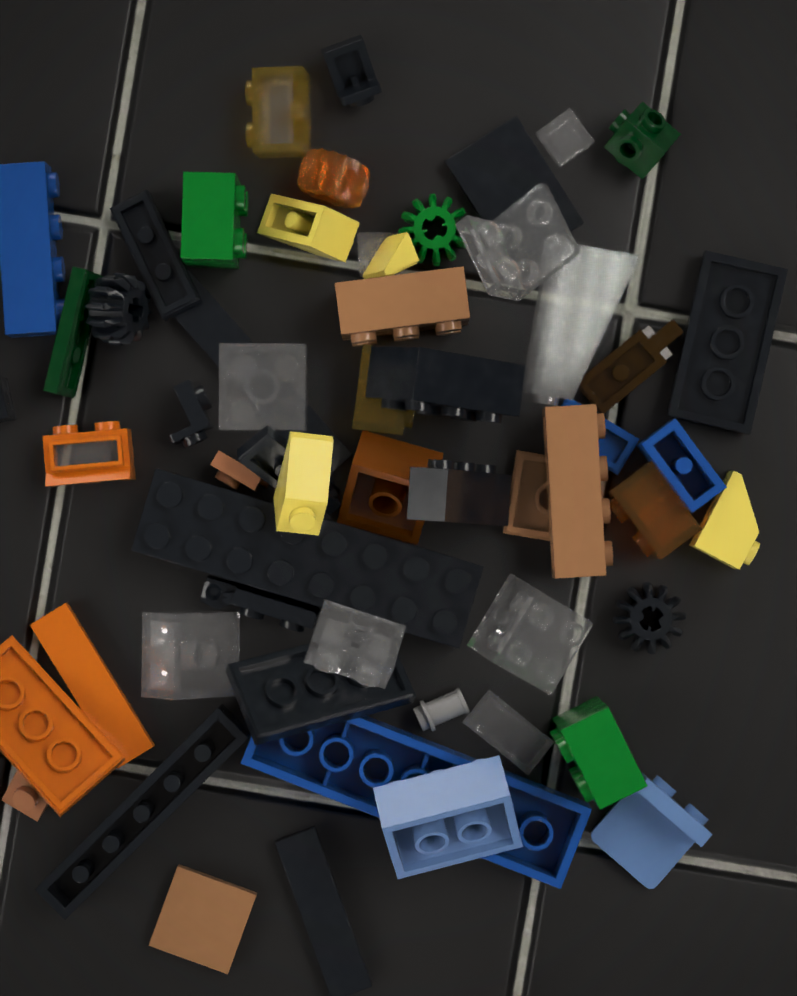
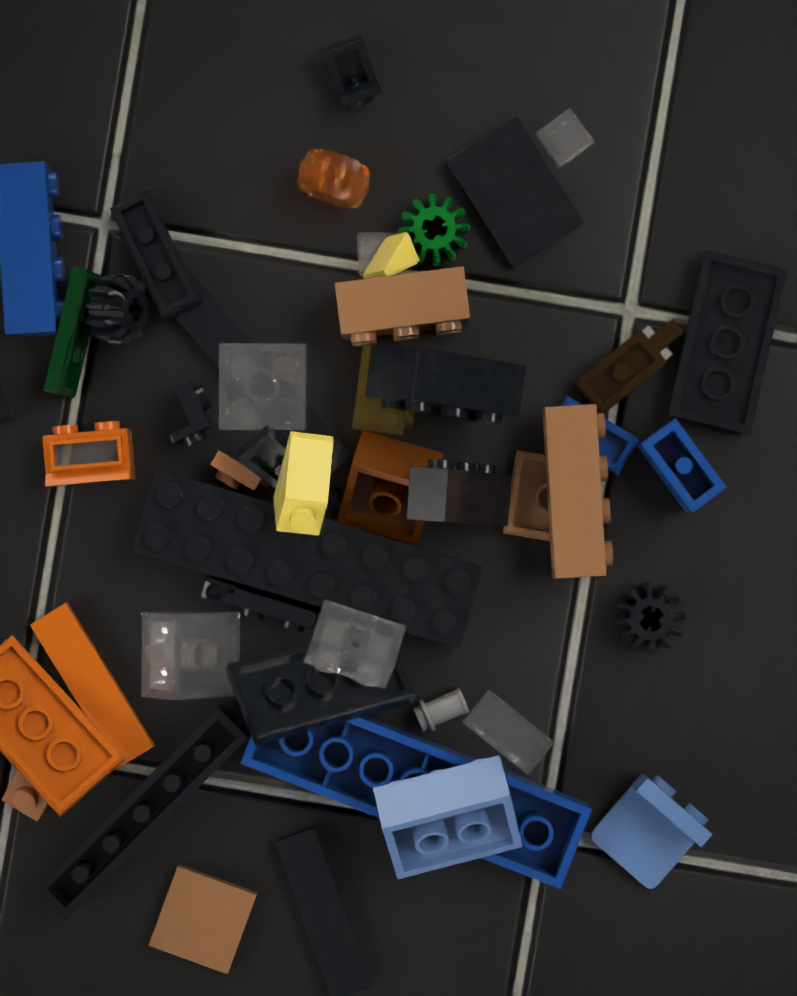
(212, 220): green brick -> none
(279, 112): clear yellow window -> none
(308, 227): light yellow slope -> none
(519, 245): clear bracket -> none
(530, 634): clear bracket -> none
(571, 320): clear slope -> none
(601, 756): green brick -> none
(640, 139): dark green brick -> none
(653, 511): clear orange brick -> none
(729, 525): light yellow slope -> none

